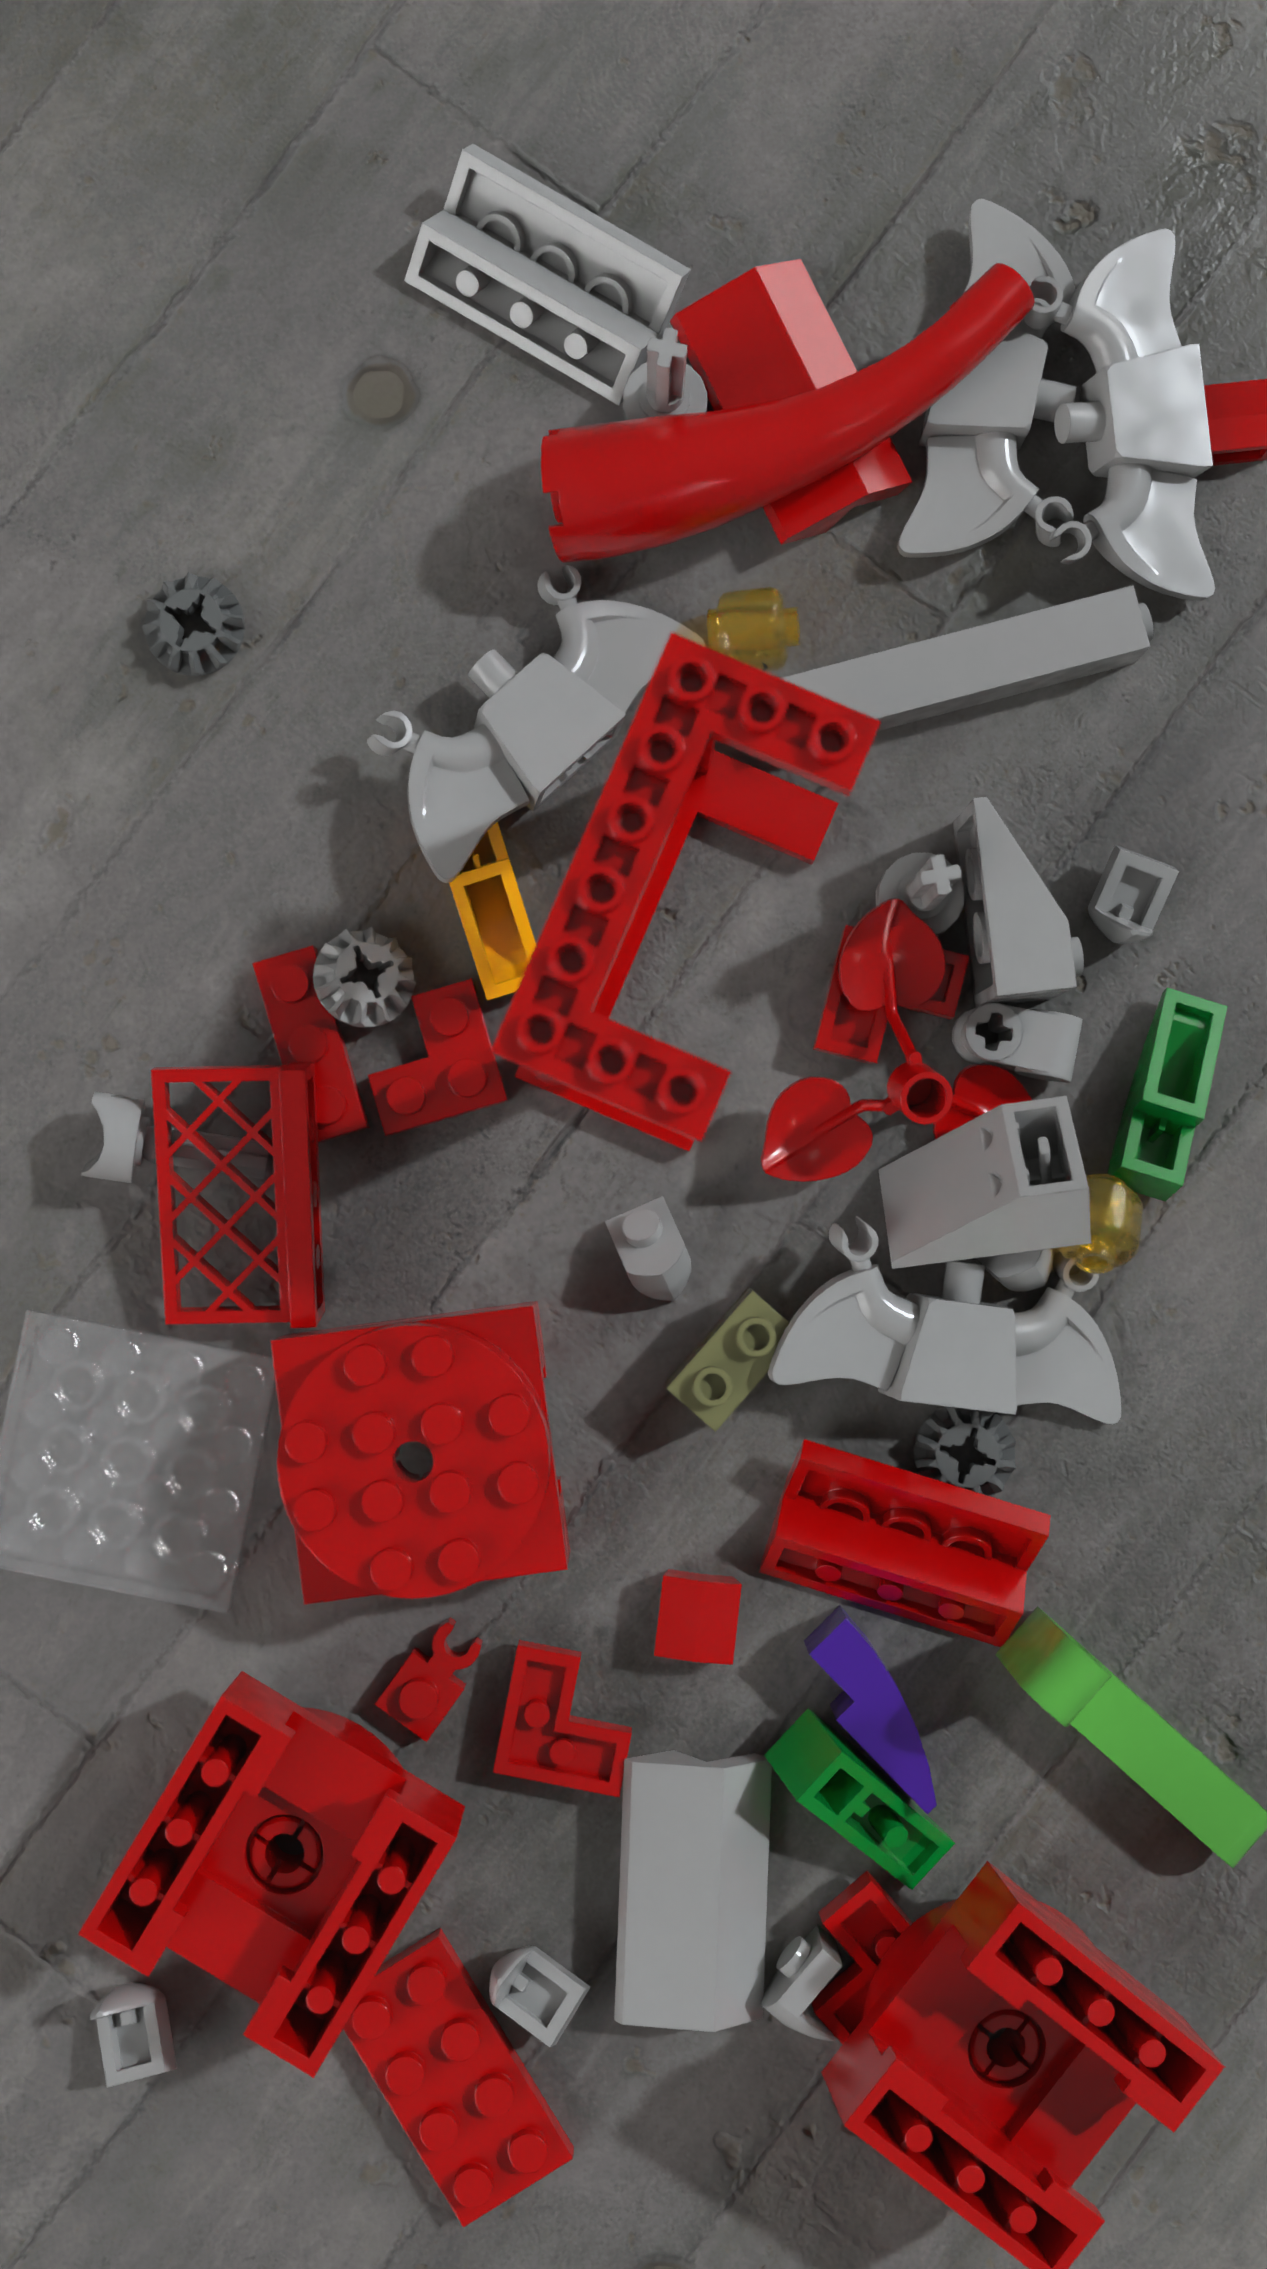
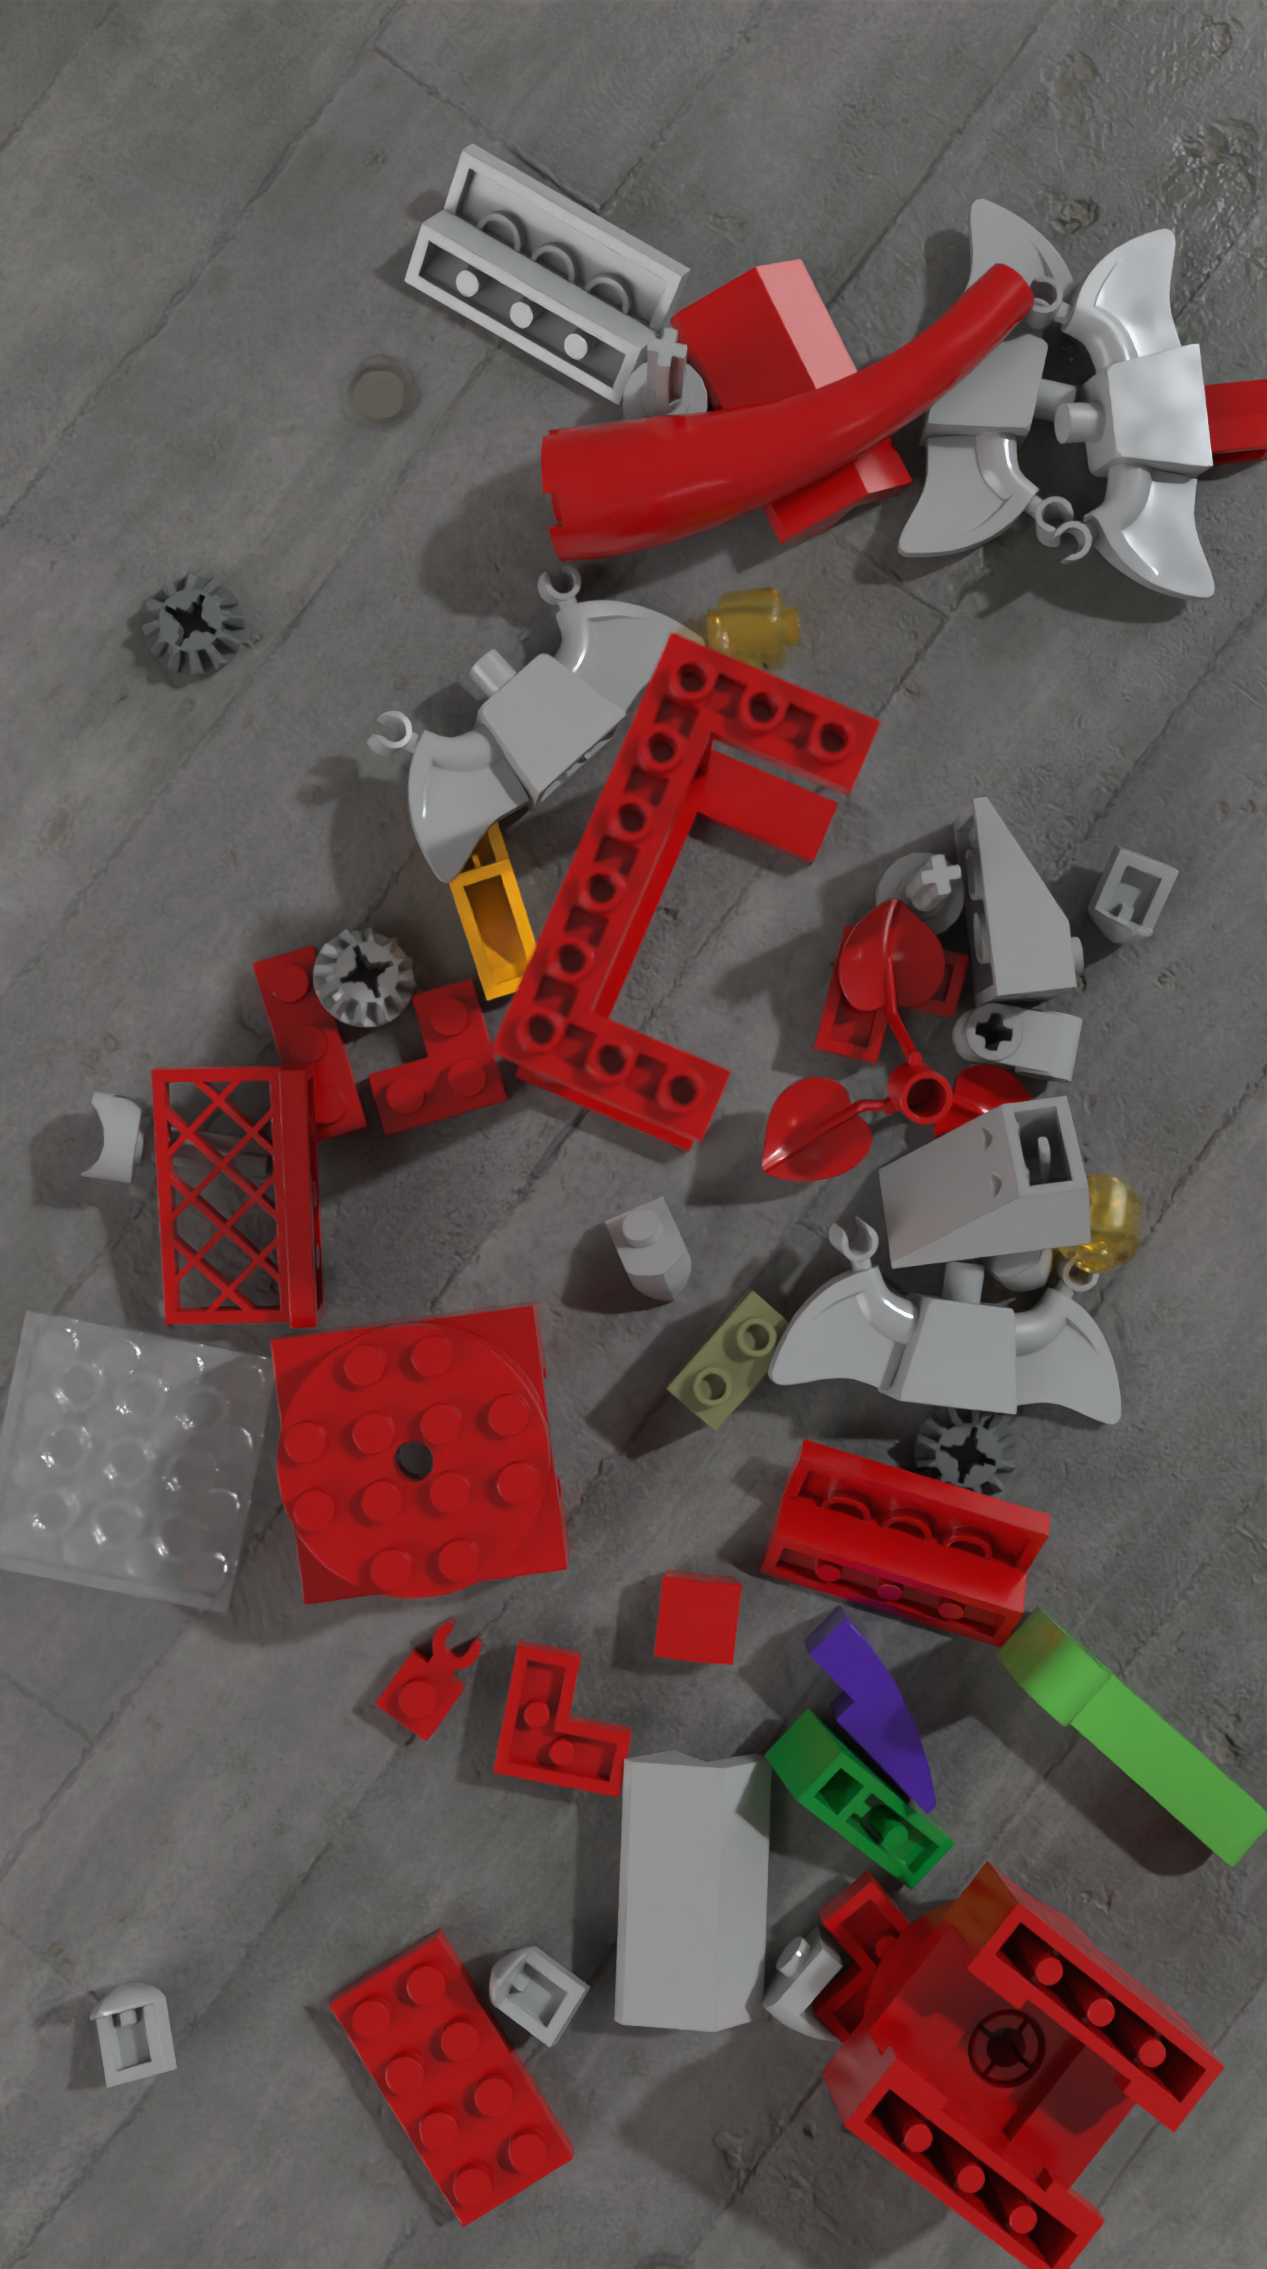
(274, 1924): red piece -> none
(989, 660): light grey brick -> none
(1168, 1094): green slope -> none

